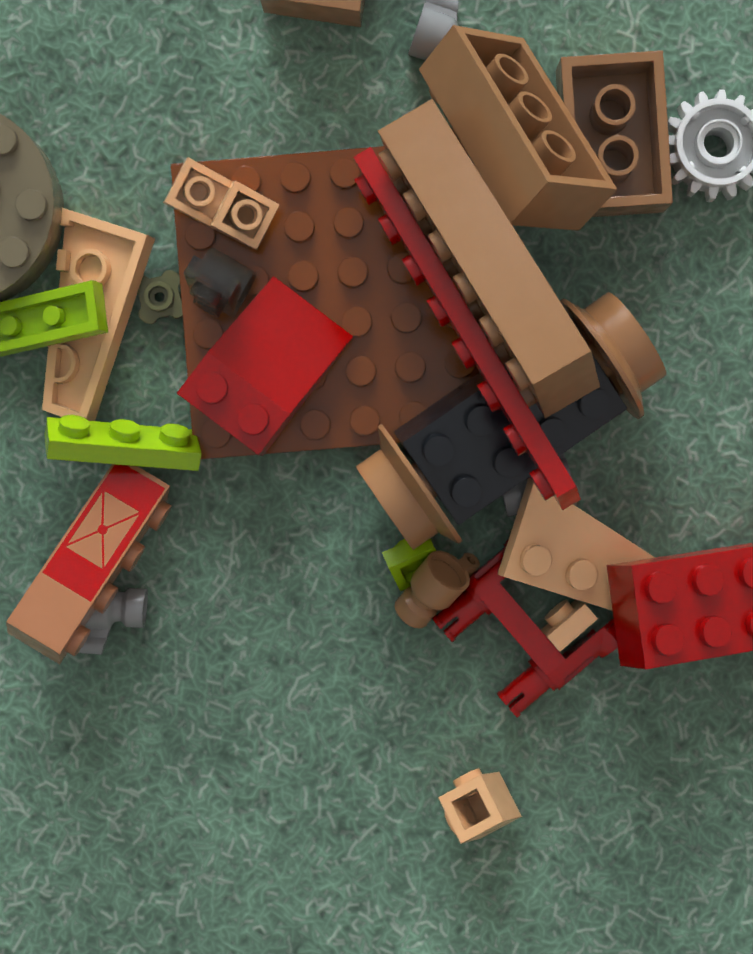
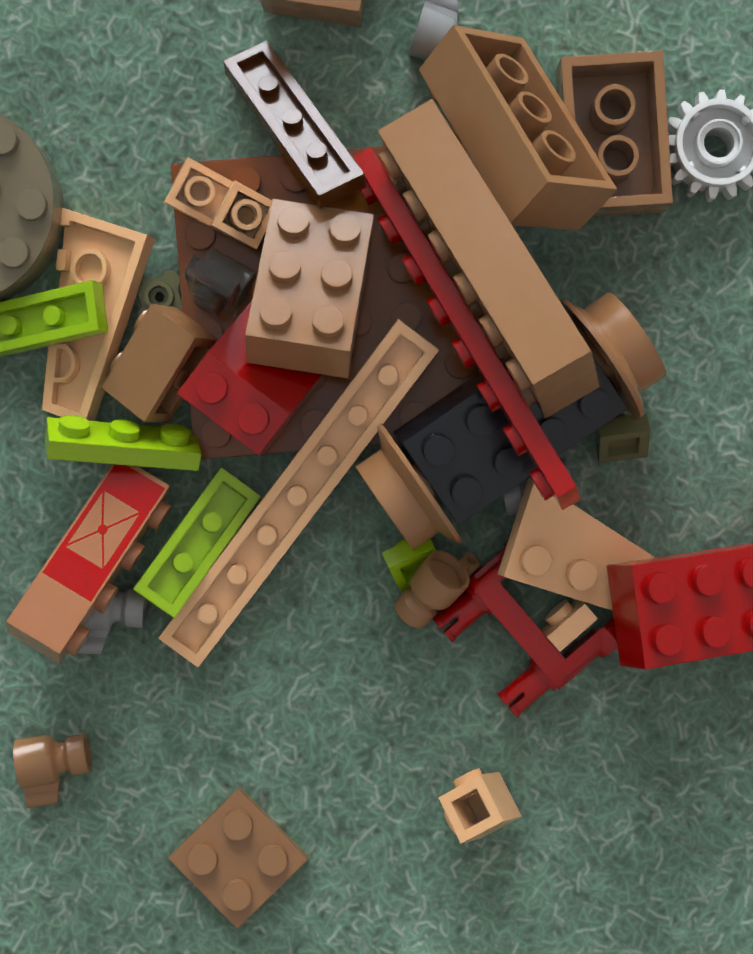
(41, 762): none -> medium nougat piece
(157, 362): none -> medium nougat brick
(196, 543): none -> lime plate
(238, 857): none -> medium nougat plate
(294, 124): none -> plate
(299, 492): none -> light nougat plate
(309, 288): none -> medium nougat brick
(623, 438): none -> olive plate

